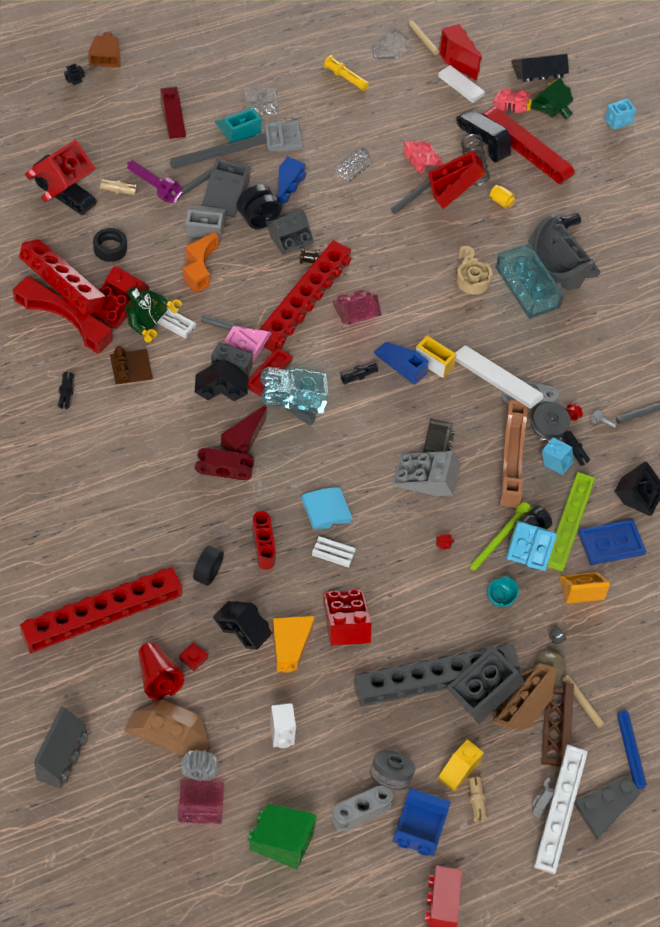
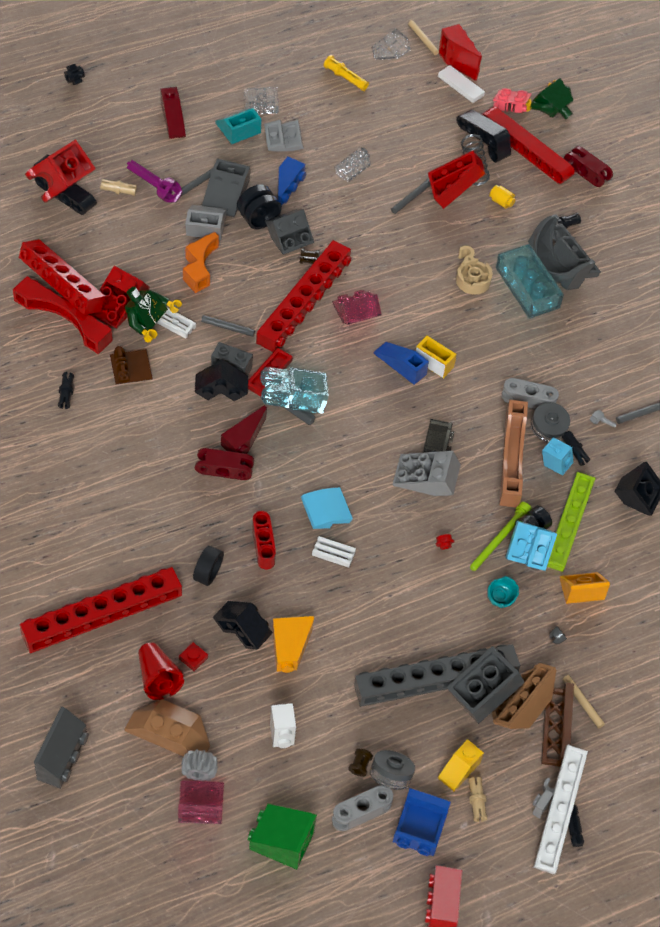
(104, 51): dark orange torso -> none
(107, 254): black tyre -> none
(218, 151): dark grey axle -> none
(247, 339): bright pink wing -> none
(347, 617): red slope -> none
(362, 756): none -> dark brown bush
(369, 369): black pin -> none
(421, 155): coral hinge -> none
(498, 377): white tile -> none
(541, 67): black slope -> none
(553, 659): dark tan hair -> none
(574, 411): red plate -> none
(575, 828): none -> black axle
(589, 166): none -> dark red piece
(606, 804): dark grey wing -> none
(611, 542): blue tile -> none
(620, 114): medium azure head -> none
(631, 749): blue axle -> none

